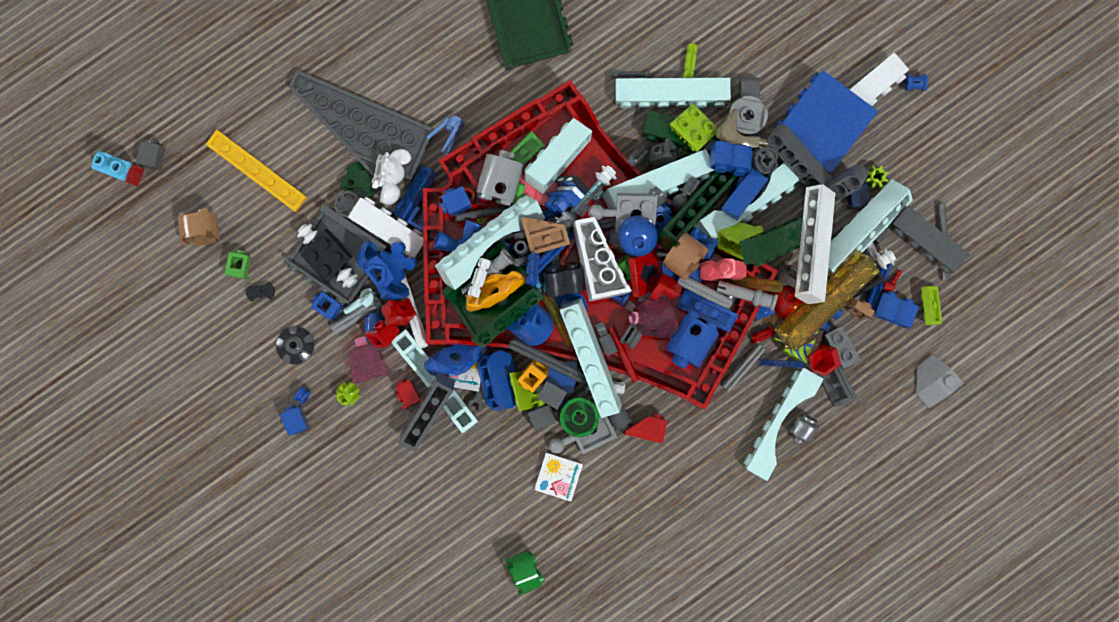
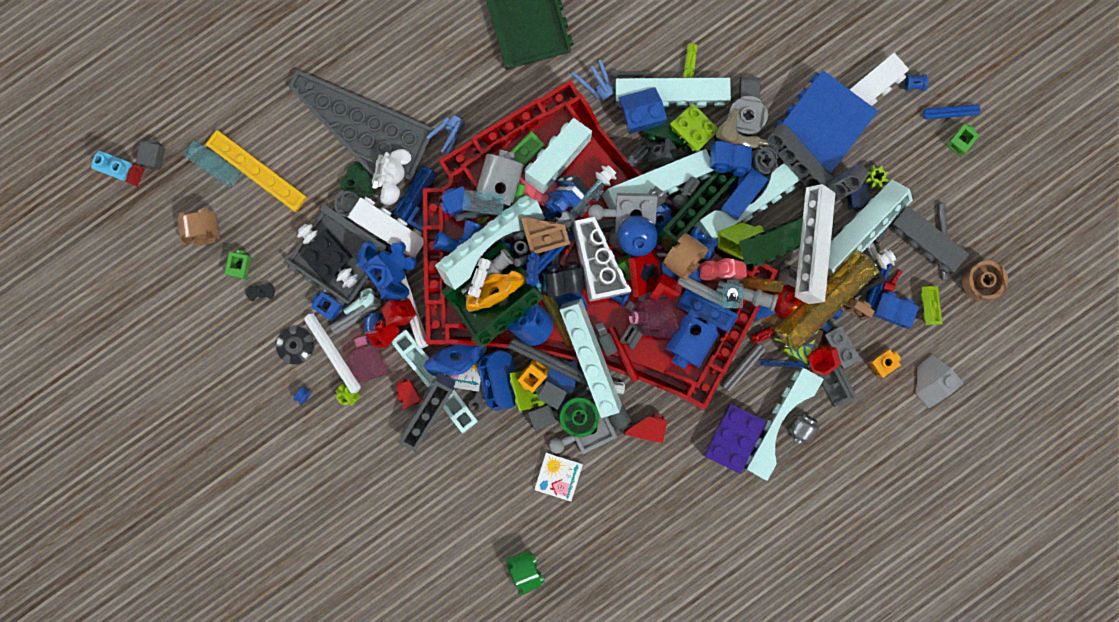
(212, 164): none -> clear light blue plate
(294, 420): blue brick -> none
(332, 353): none -> white axle
(483, 202): none -> clear light blue tile
(605, 89): none -> medium blue plant
(642, 110): none -> blue slope
(732, 294): none -> clear light blue brick
(734, 438): none -> dark purple brick
(878, 363): none -> light orange brick
(952, 111): none -> blue axle
(969, 135): none -> bright green brick
(973, 280): none -> medium nougat brick

